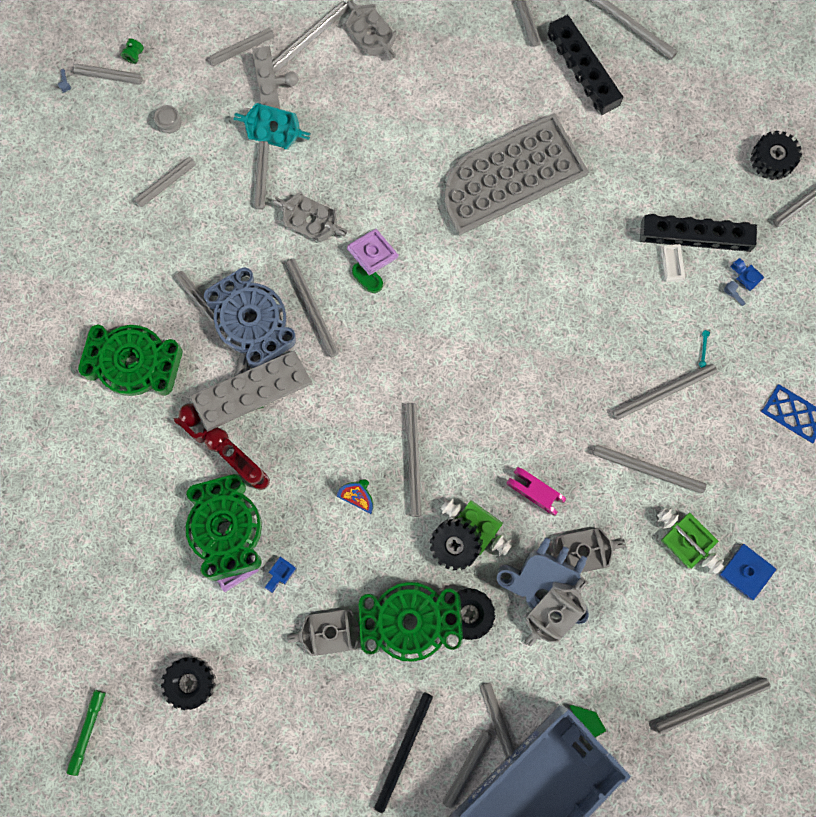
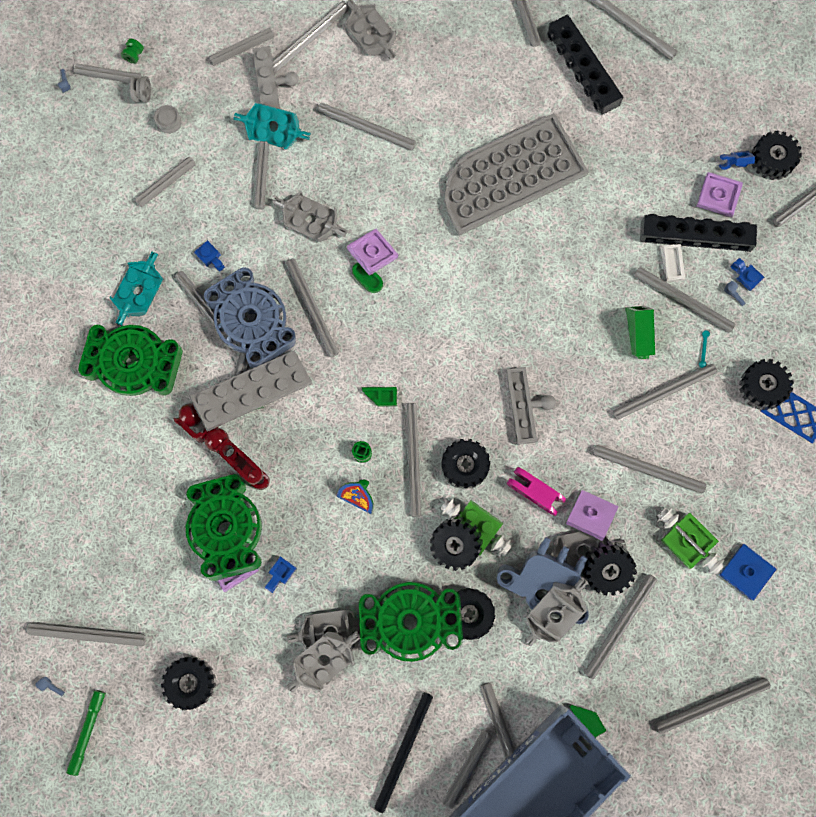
(45, 683): none -> sand blue hand
(86, 634): none -> light grey axle
(139, 274): none -> teal plate
(140, 89): none -> light grey wheel
(209, 255): none -> blue plate
(315, 673): none -> light grey plate
(363, 455): none -> green wheel
(366, 126): none -> light grey axle
(382, 395): none -> green tile
(473, 454): none -> black bush
(522, 405): none -> light grey plate
(592, 515): none -> lavender plate
(601, 559): none -> black bush
(620, 626): none -> light grey axle
(641, 331): none -> green slope
(684, 299): none -> light grey axle
(719, 194): none -> lavender plate
(740, 159): none -> blue plate
(757, 392): none -> black bush

